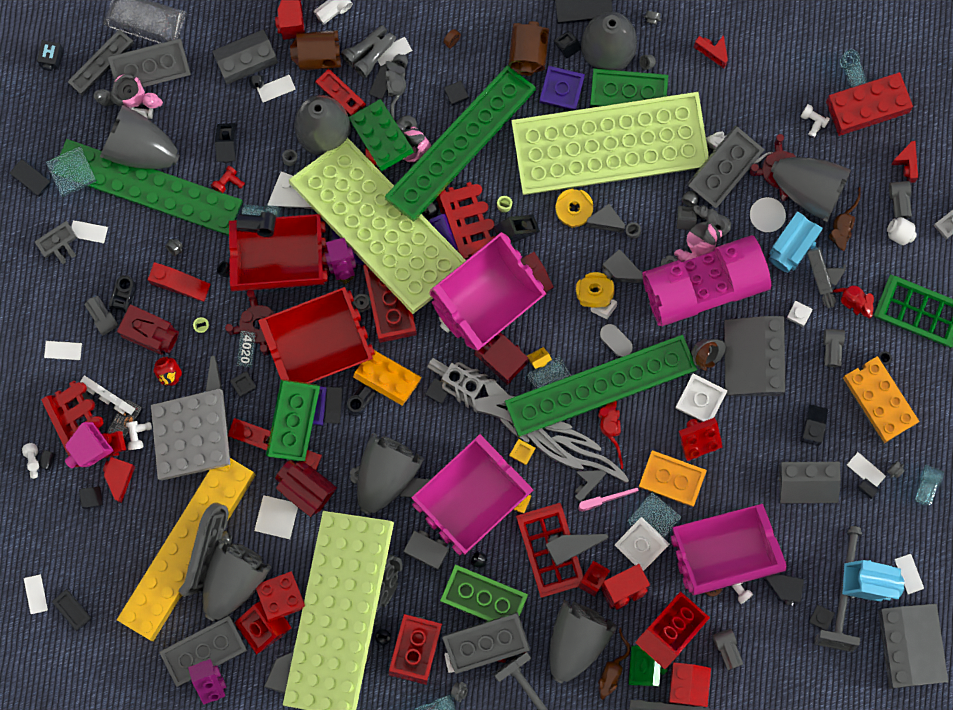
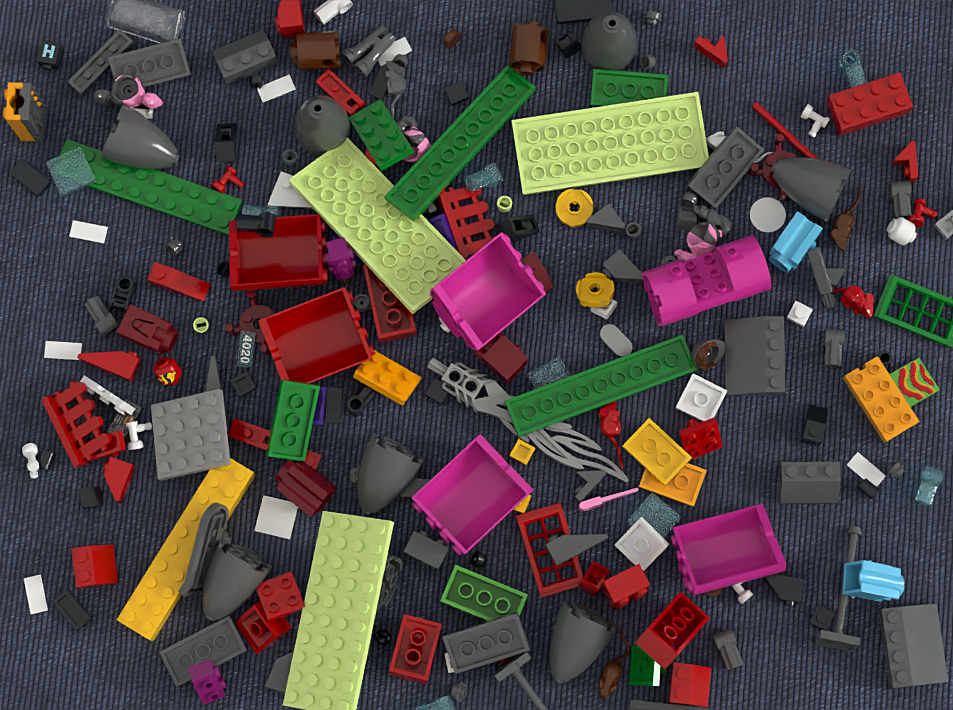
(25, 111): none -> piece
(57, 239): dark grey hinge -> none
(87, 446): dark pink torso -> none
(94, 566): none -> red slope
(117, 363): none -> red slope
(488, 176): none -> clear light blue piece
(539, 358): yellow plate -> none
(562, 88): dark purple plate -> none
(657, 452): none -> yellow plate
(782, 130): none -> red bar
(910, 574): white sticker -> none
(914, 382): none -> slope
(920, 209): none -> red piece

